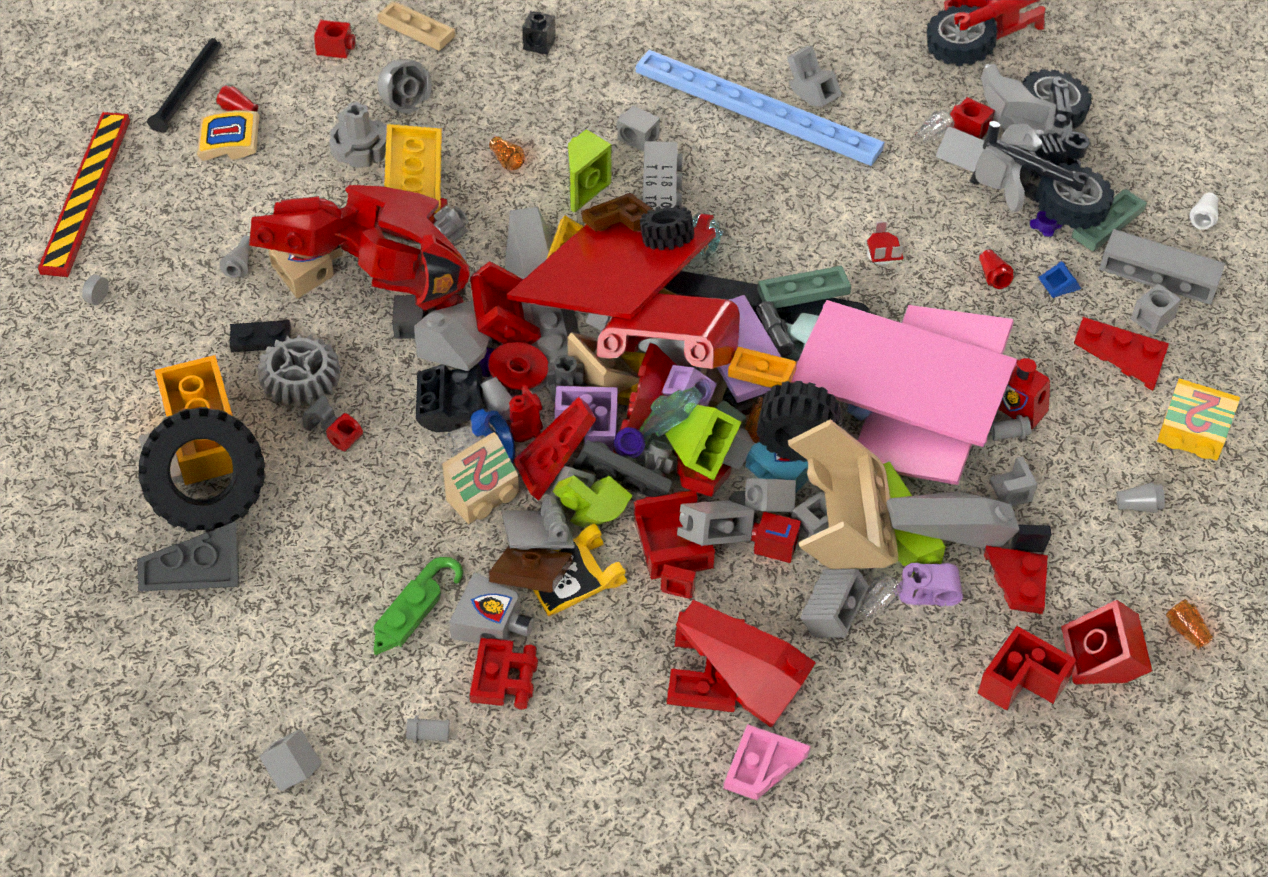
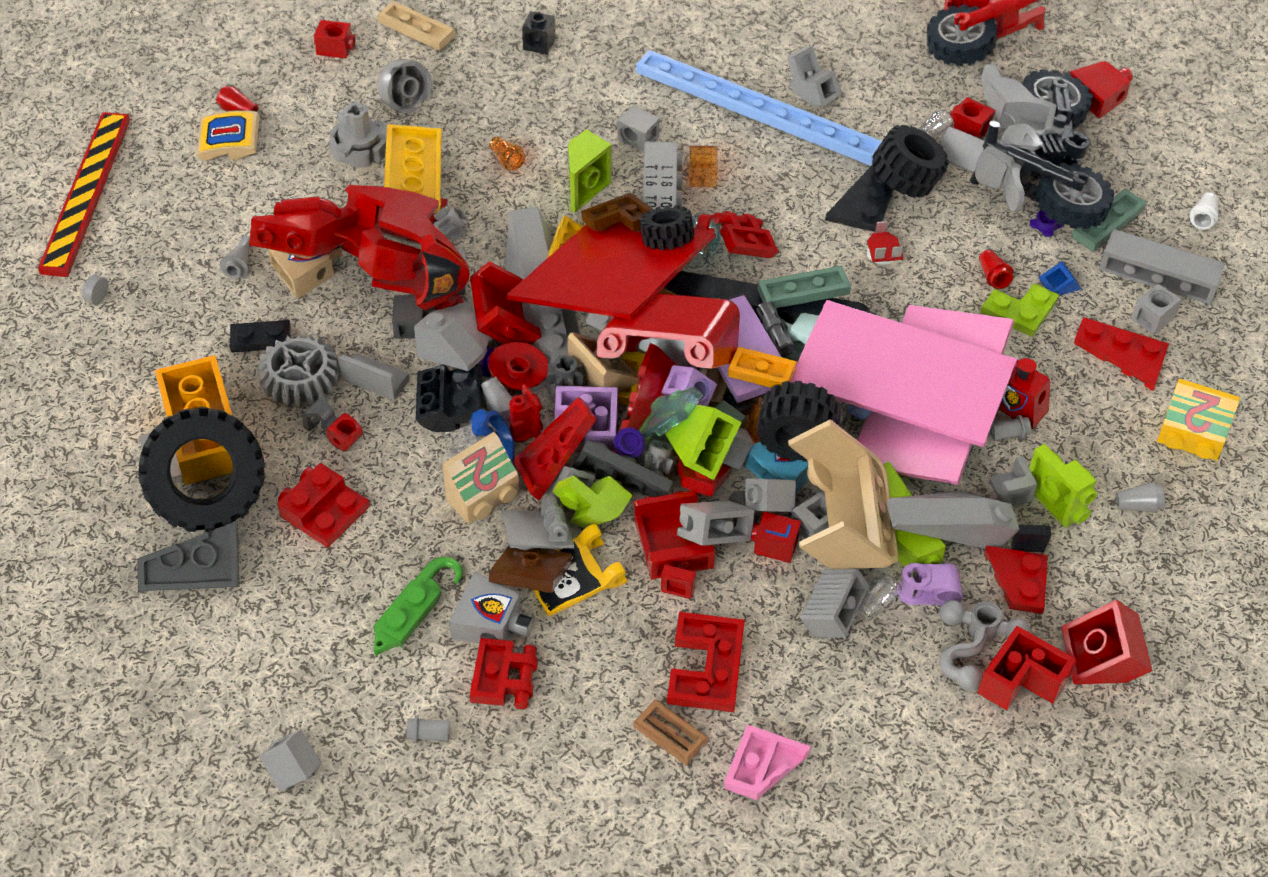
(160, 120): black axle -> none
(321, 504): none -> red plate
(373, 375): none -> light grey panel
(664, 742): none -> medium nougat tile
(703, 166): none -> clear orange panel
(744, 235): none -> red plate
(753, 662): wedge -> none
(863, 203): none -> black wing
(910, 161): none -> black tyre
(952, 614): none -> light grey piece
(1027, 313): none -> lime plate
(1062, 487): none -> lime plate
(1106, 85): none -> red torso
(1189, 623): clear orange cone -> none

